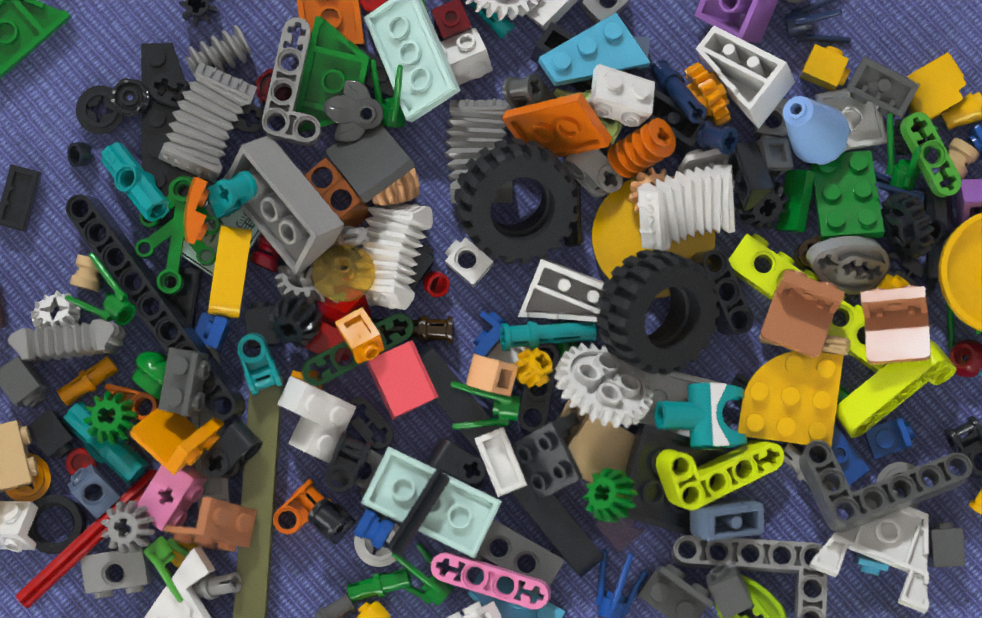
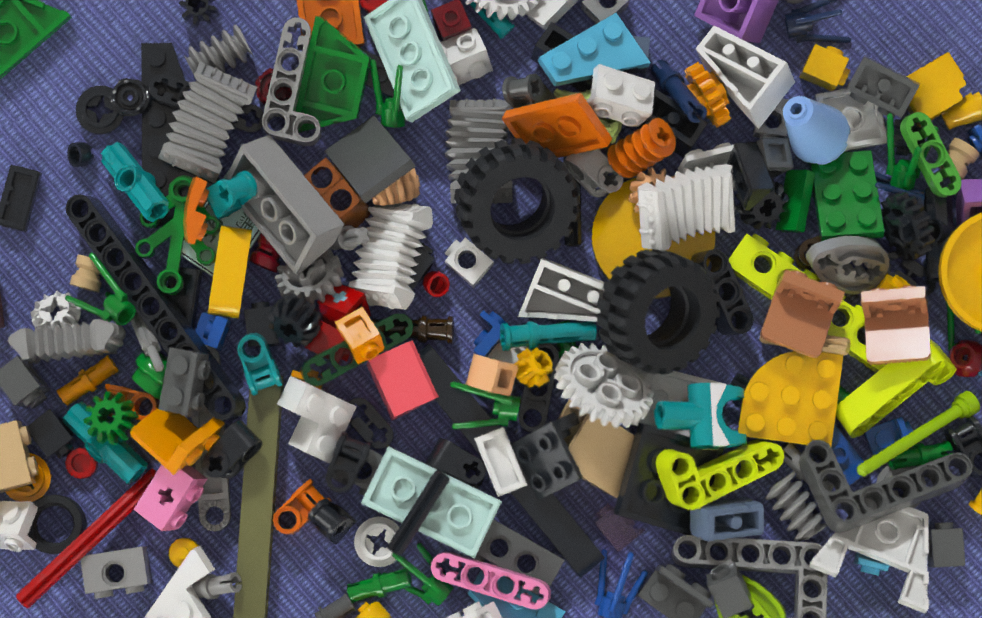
(99, 501): sand blue brick -> none
(121, 536): light grey gear -> none
(147, 341): none -> light grey axle
(160, 555): bright green plant -> none
(218, 524): nougat bracket -> none
(344, 284): clear yellow dish -> none
(349, 109): dark grey plate -> none
(374, 528): blue wheel -> none
(610, 495): green gear -> none
(717, 137): dark blue bush -> none
(795, 508): none -> light grey piece
(920, 455): none -> green pin
(964, 406): none -> lime piece

